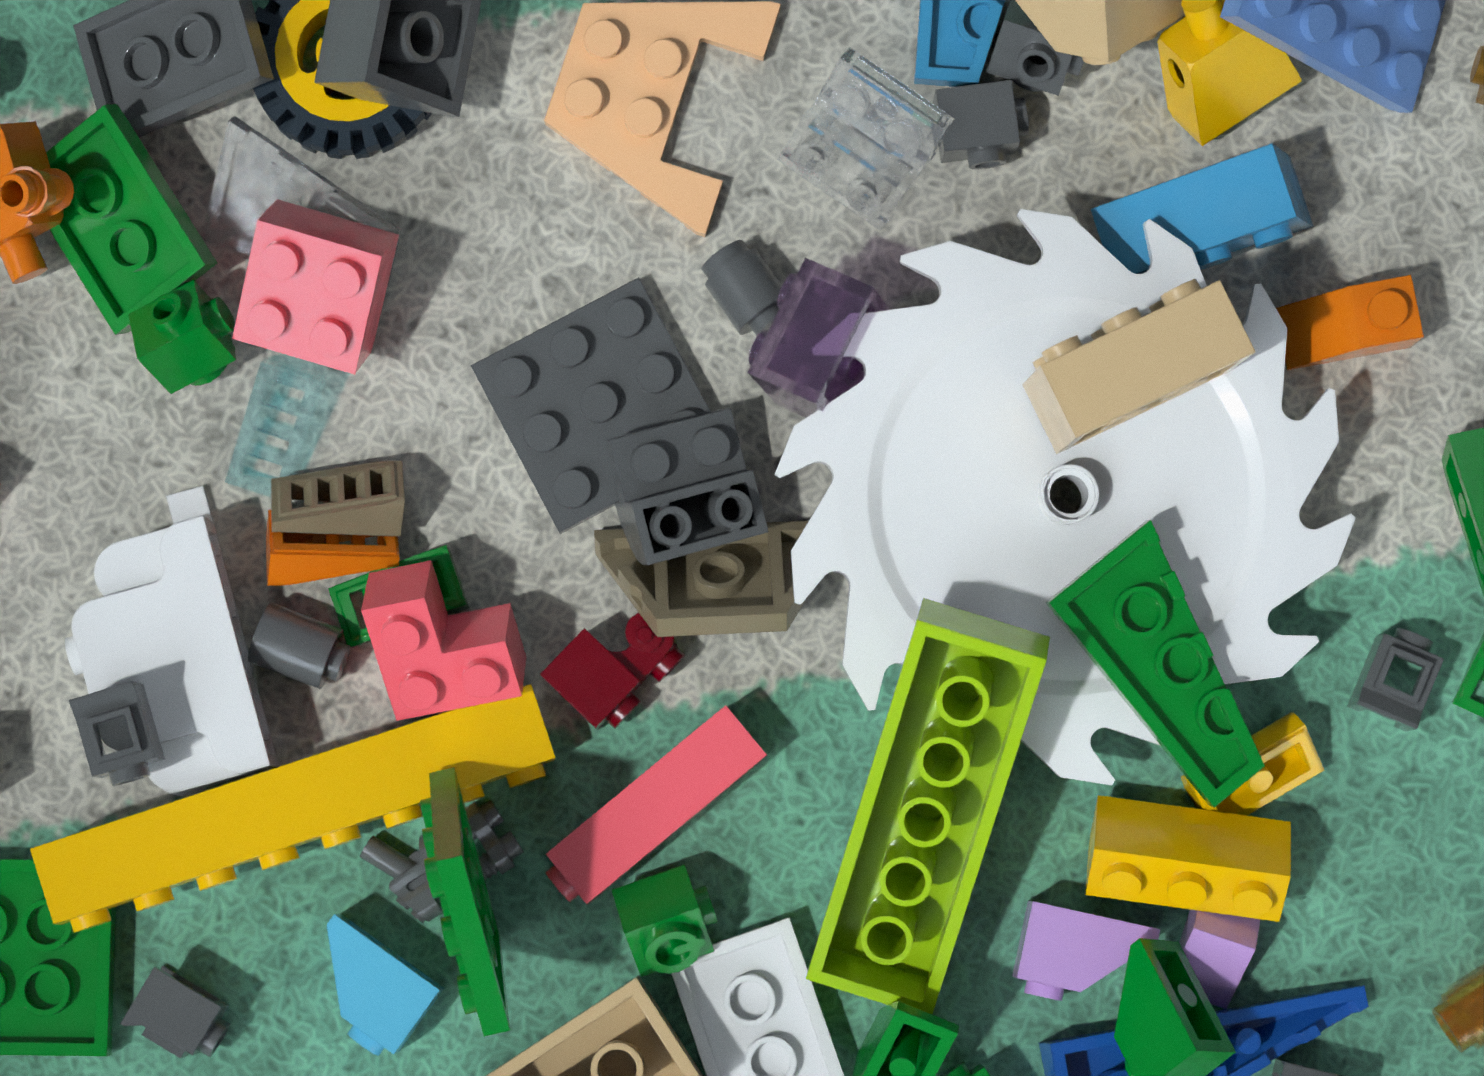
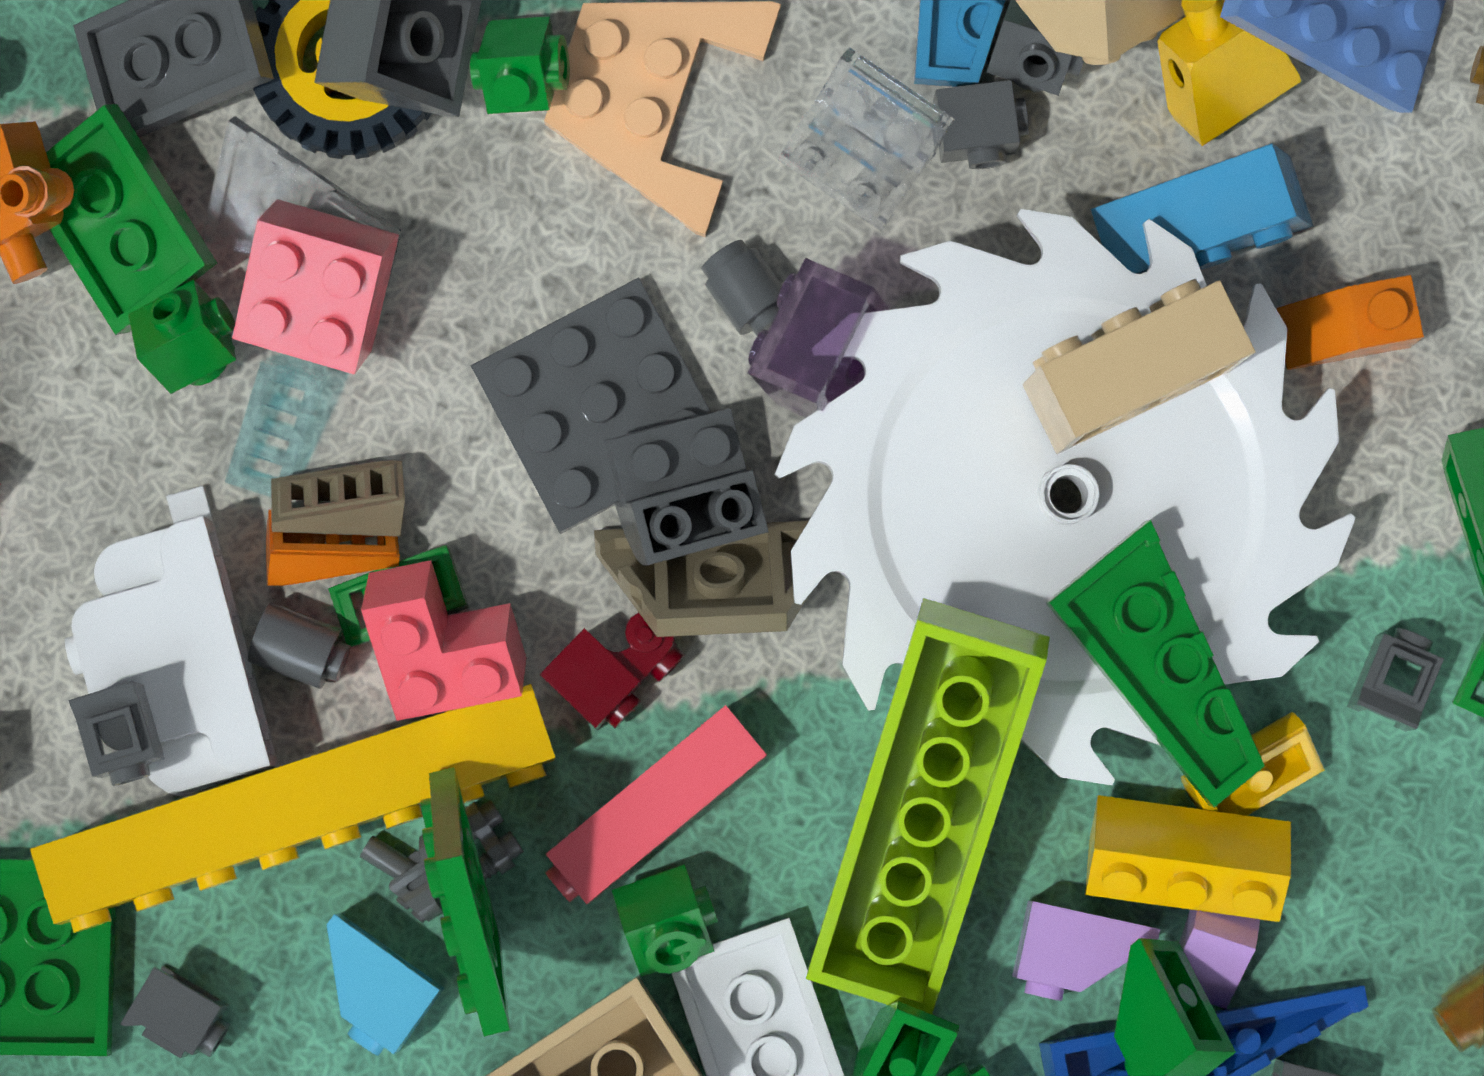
(520, 65): none -> green brick

